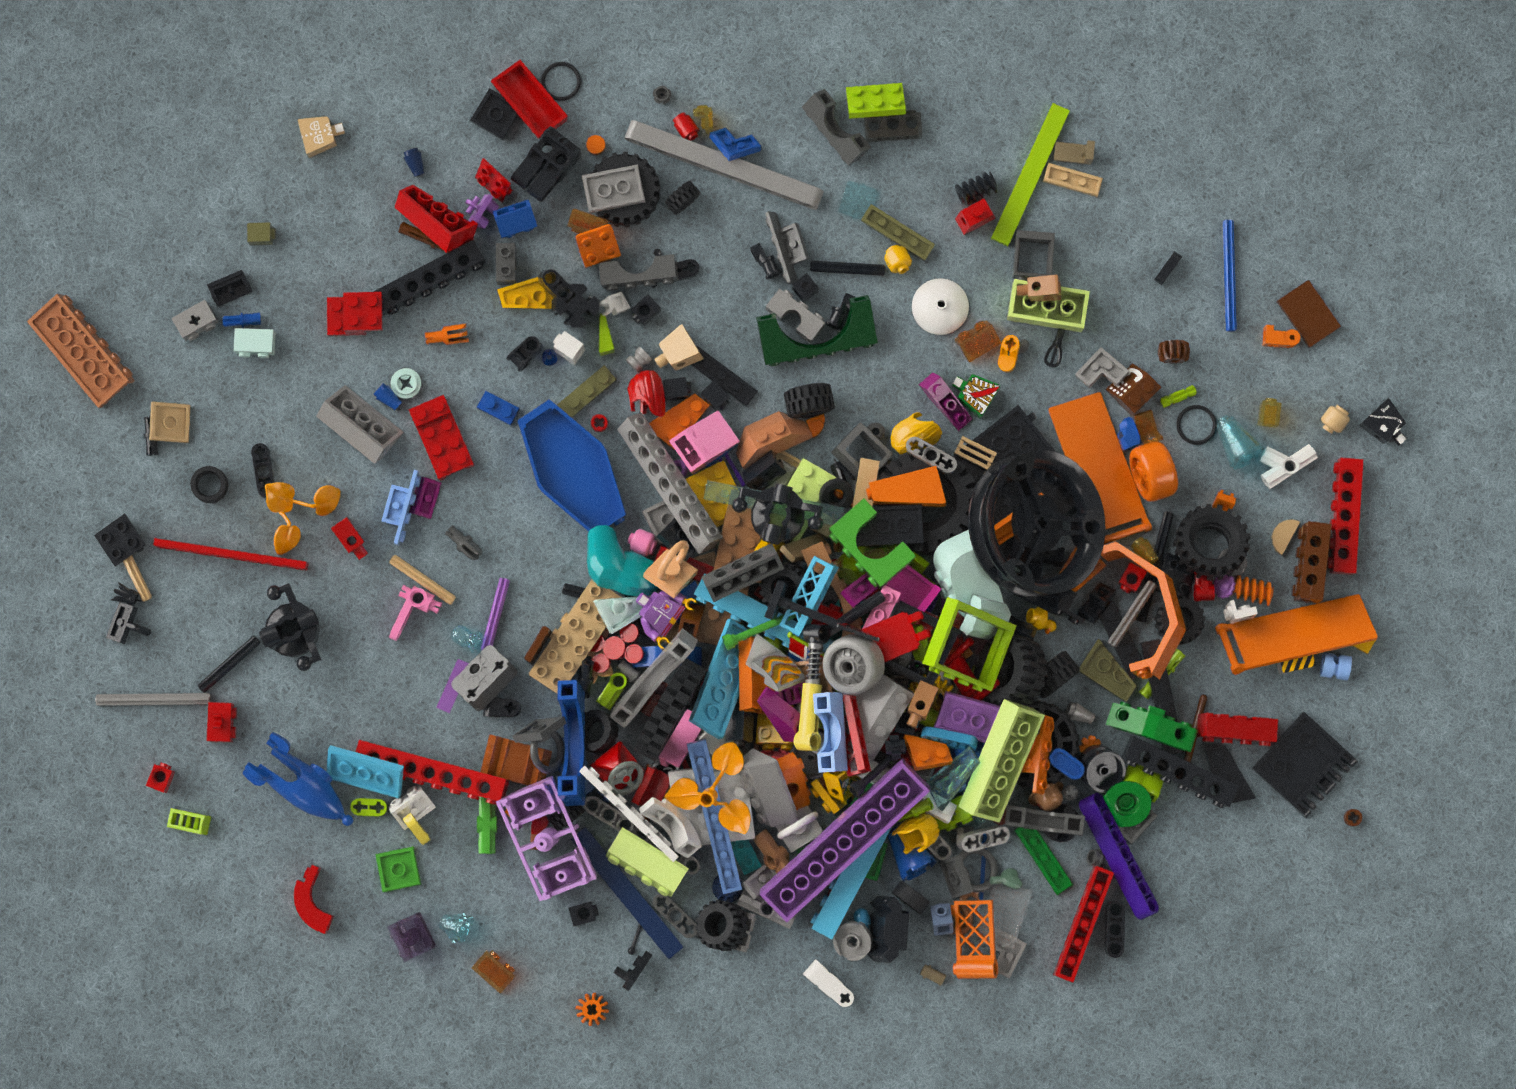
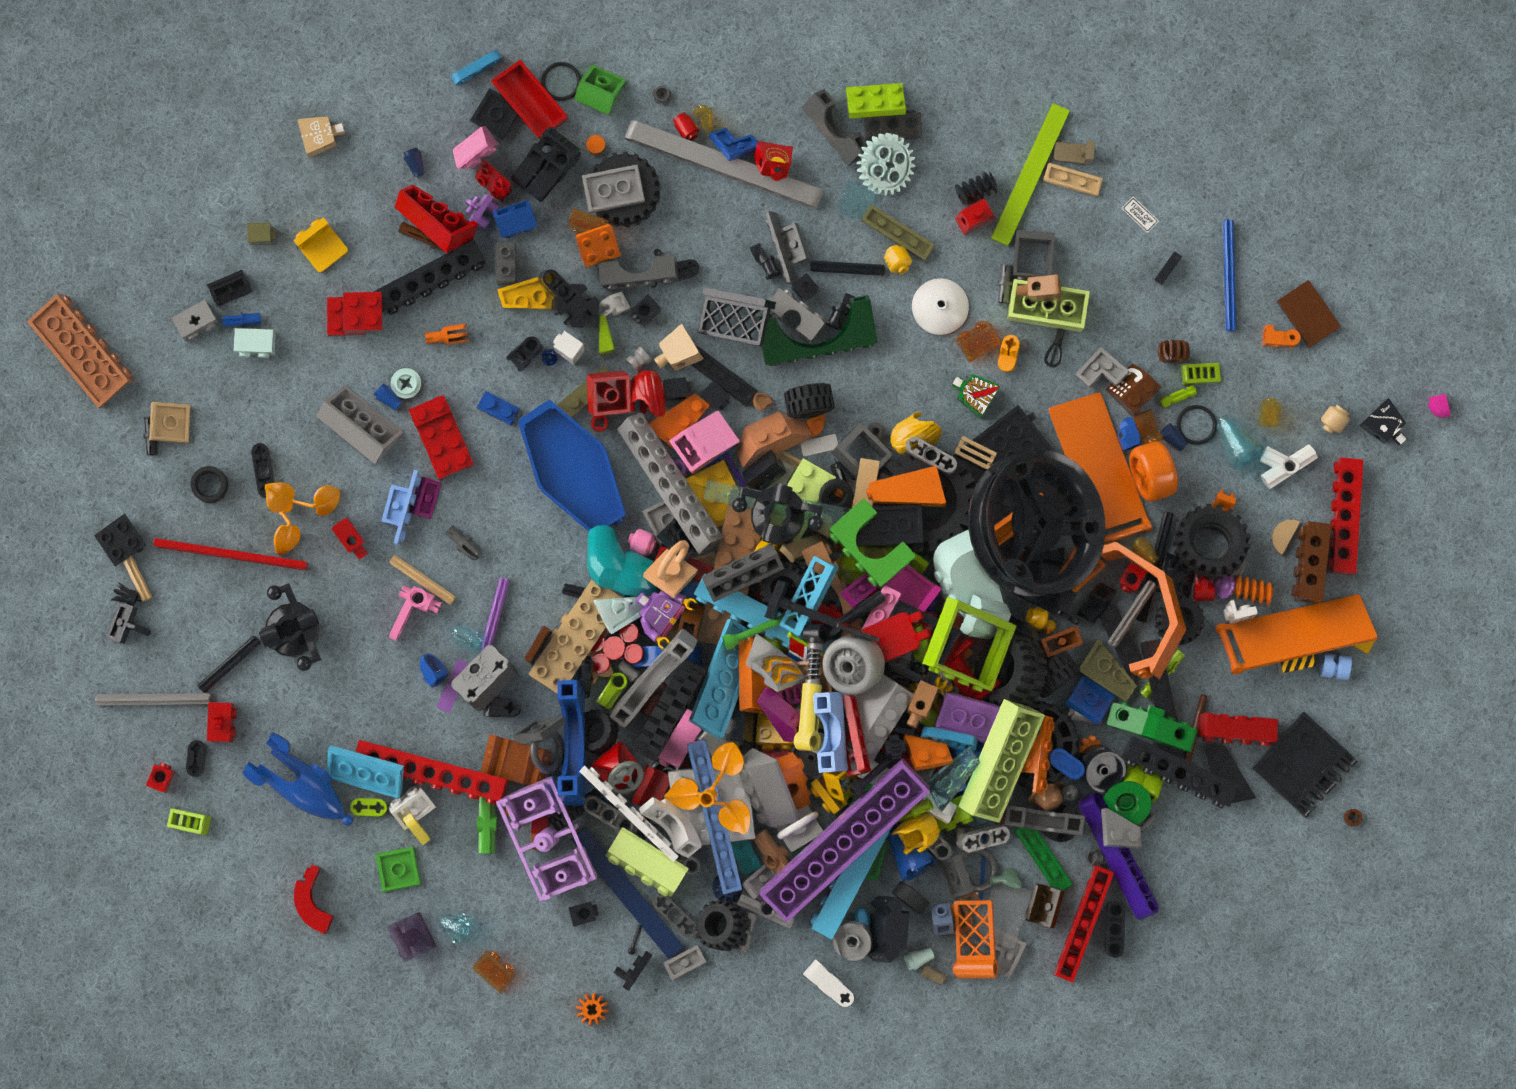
(200, 760): none -> black beam
(320, 245): none -> yellow bracket
(433, 670): none -> blue rock
(474, 148): none -> bright pink slope
(476, 67): none -> dark azure beam
(599, 89): none -> bright green slope
(608, 393): none -> red brick
(682, 197): black tyre -> none
(684, 962): none -> light grey plate
(734, 300): none -> fence
(761, 401): none -> medium nougat piece
(773, 159): none -> red torso
(819, 445): none -> white sticker
(872, 159): none -> light aqua gear
(918, 958): none -> light aqua cone
(945, 400): magenta slope -> none
(1005, 283): none -> dark grey pin
(1045, 905): none -> dark brown bracket
(1060, 641): none -> dark orange slope
(1090, 699): none -> blue tile
(1119, 831): none -> light grey wing
(1140, 214): none -> white sticker
(1173, 437): none -> dark blue cone
(1185, 373): none -> lime slope
(1439, 406): none -> dark pink piece

